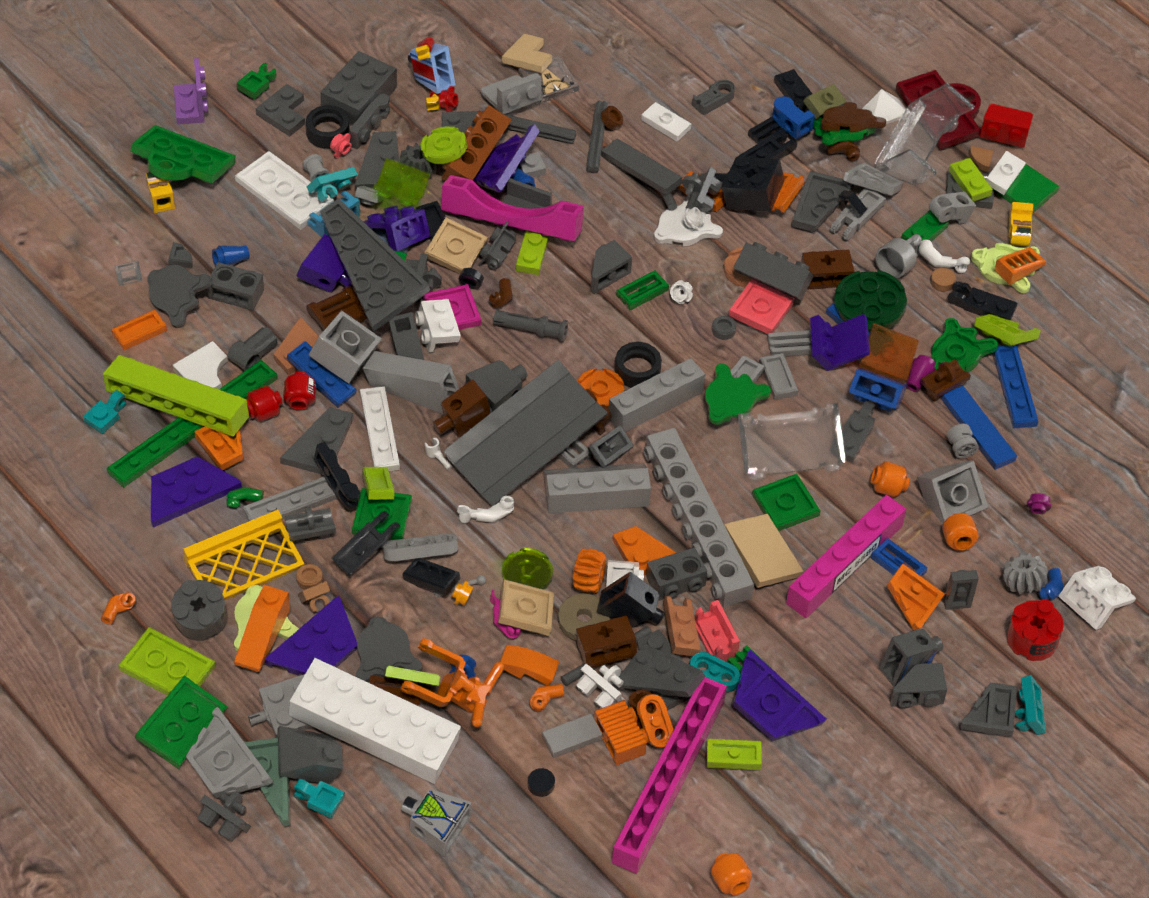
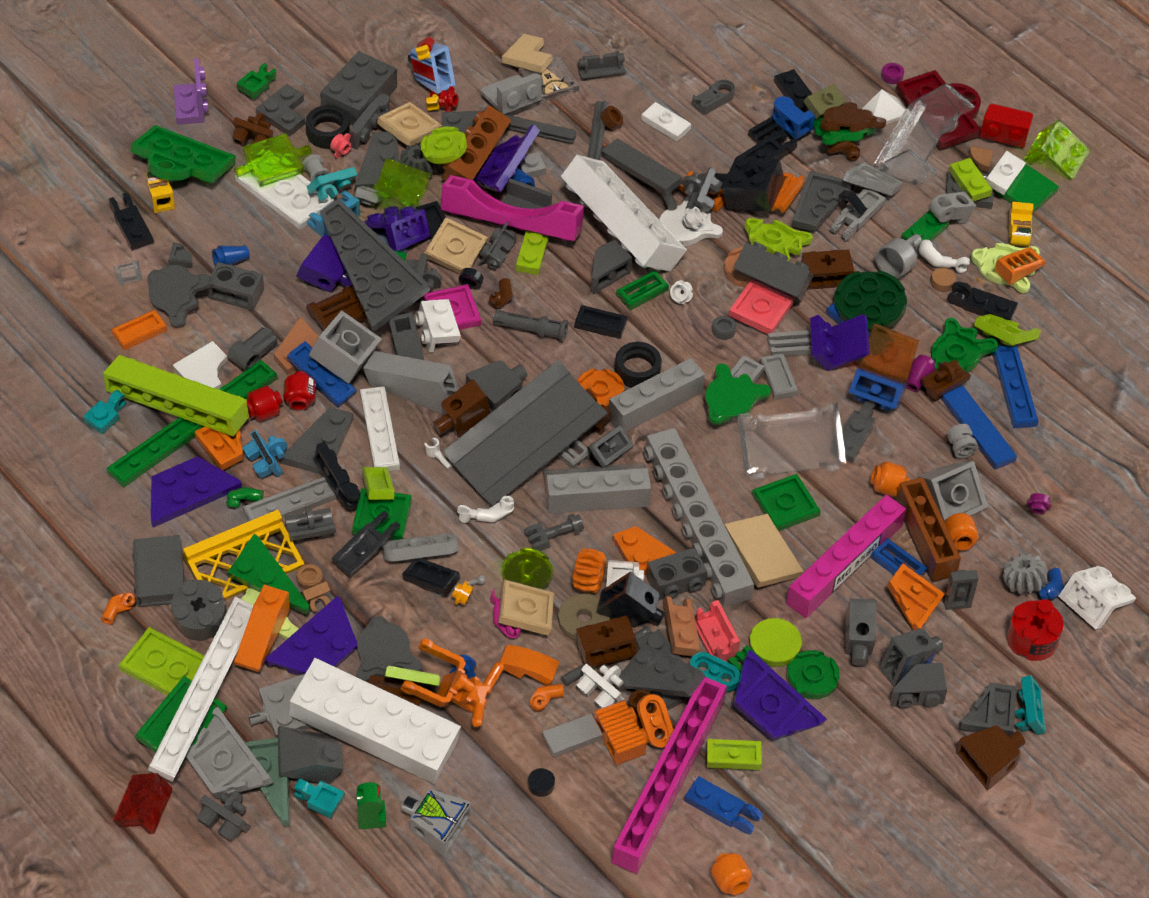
(131, 223): none -> black hinge
(143, 802): none -> clear red bracket
(157, 569): none -> dark grey piece
(202, 691): none -> white tile
(254, 127): none -> reddish brown hips
(258, 568): none -> green wing
(259, 447): none -> dark azure hips
(273, 160): none -> clear neon green plate
(370, 806): none -> green leg
(408, 123): none -> tan tile
(539, 537): none -> dark grey hinge
(595, 67): none -> dark grey hinge
(600, 322): none -> black tile
(623, 213): none -> white brick
(722, 805): none -> blue hinge
(775, 641): none -> lime tile
(777, 236): none -> lime tile
(813, 674): none -> green tile
(860, 629): none -> dark grey torso
(892, 73): none -> magenta tile
(928, 529): none -> dark orange brick
(990, 754): none -> reddish brown torso
(1060, 148): none -> clear neon green bracket

